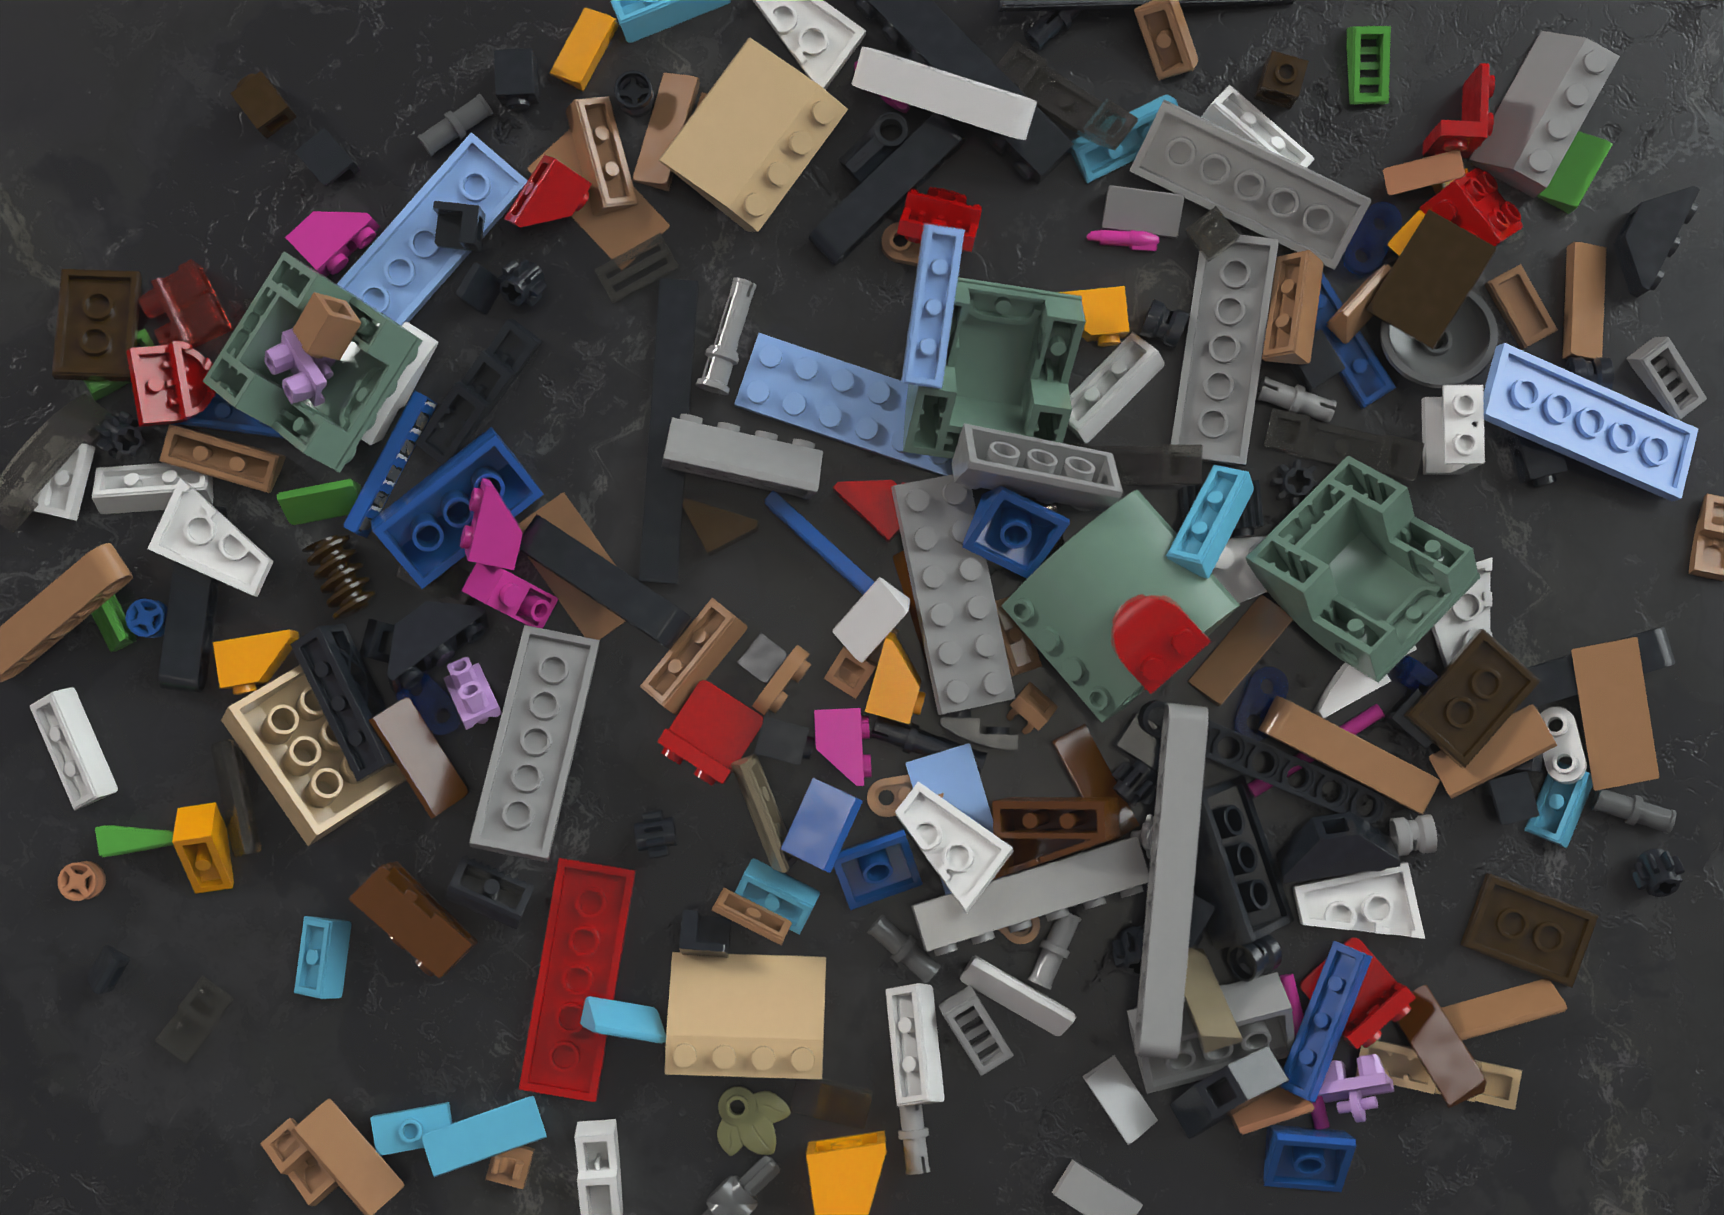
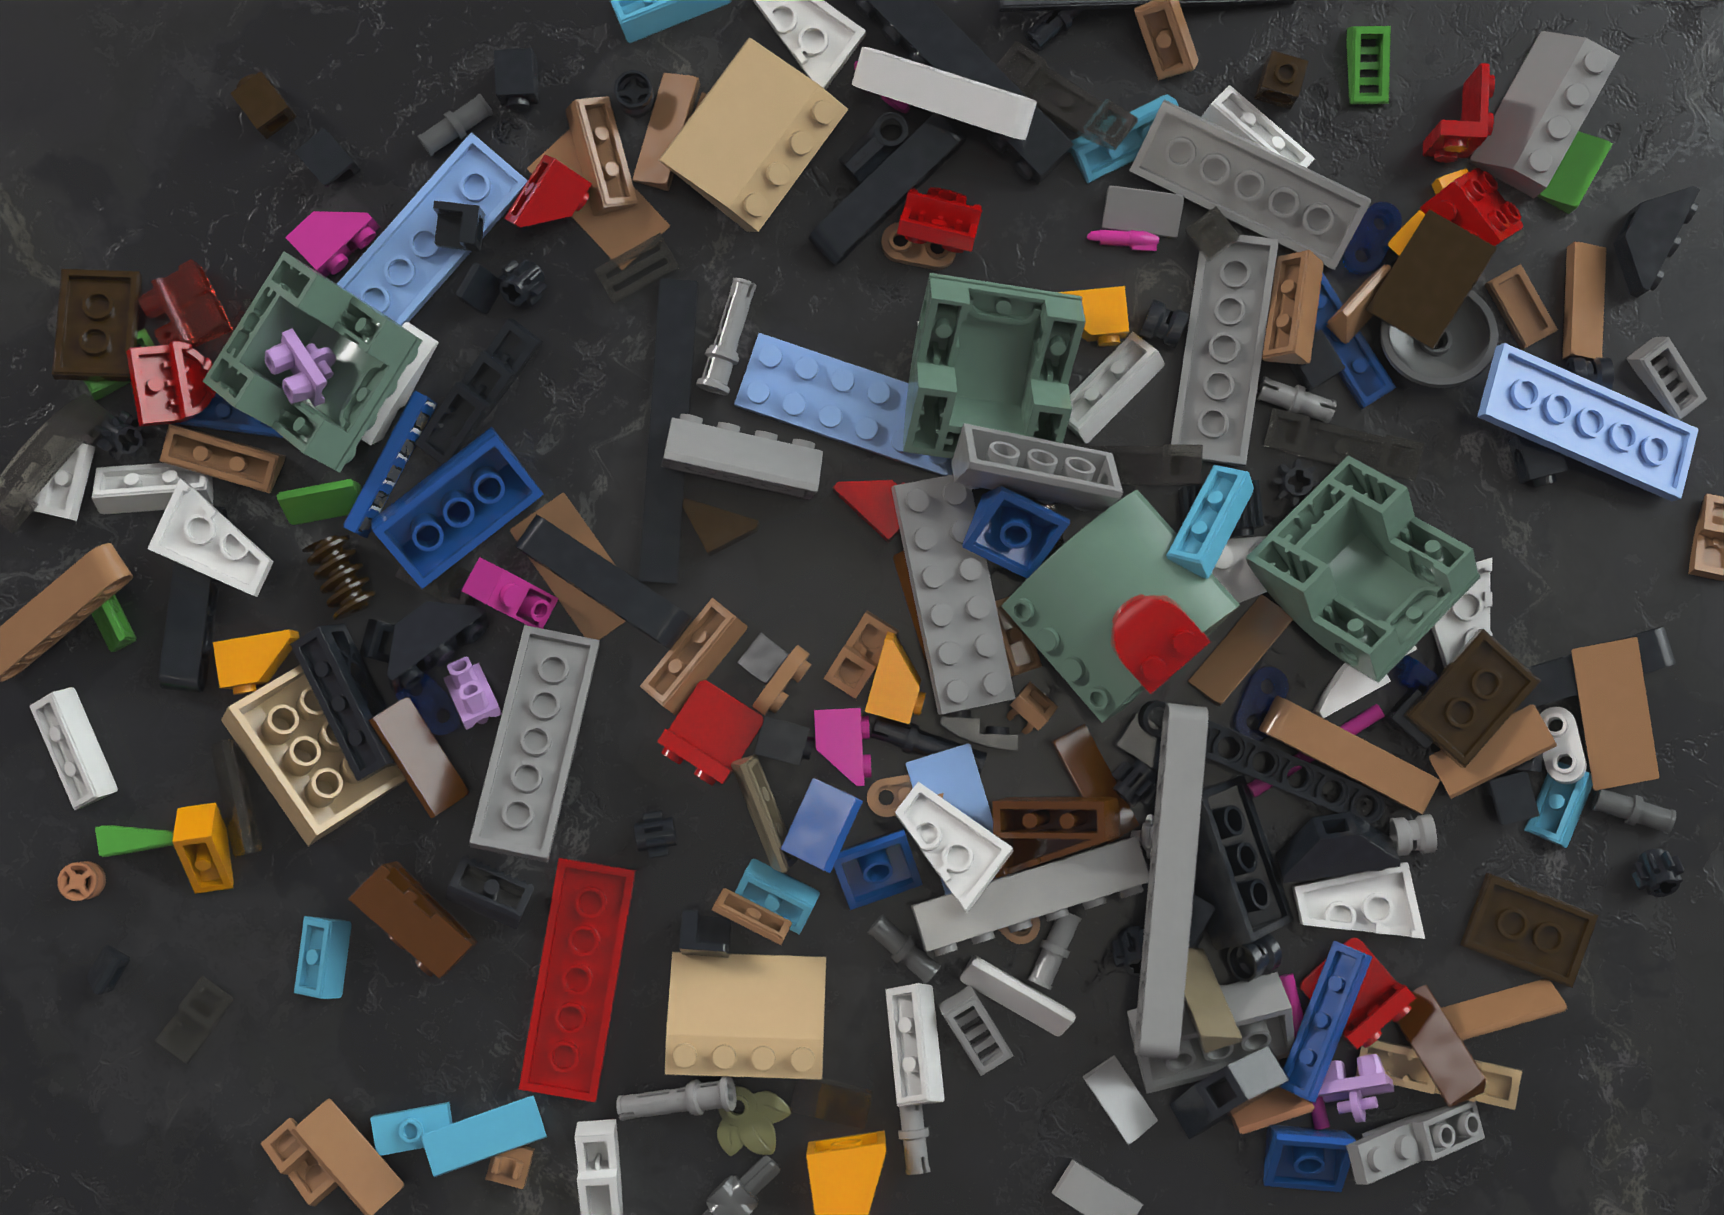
(142, 614): blue wheel -> none
(326, 327): medium nougat brick -> none
(494, 531): dark pink slope -> none
(584, 48): light orange slope -> none
(622, 1020): medium azure slope -> none
(693, 1098): none -> light grey pin
(818, 542): blue tile -> none
(871, 619): white slope -> none
(932, 306): light blue tile -> none
(1413, 1140): none -> light grey slope
(1424, 172): nougat slope -> none
(1448, 432): white panel -> none

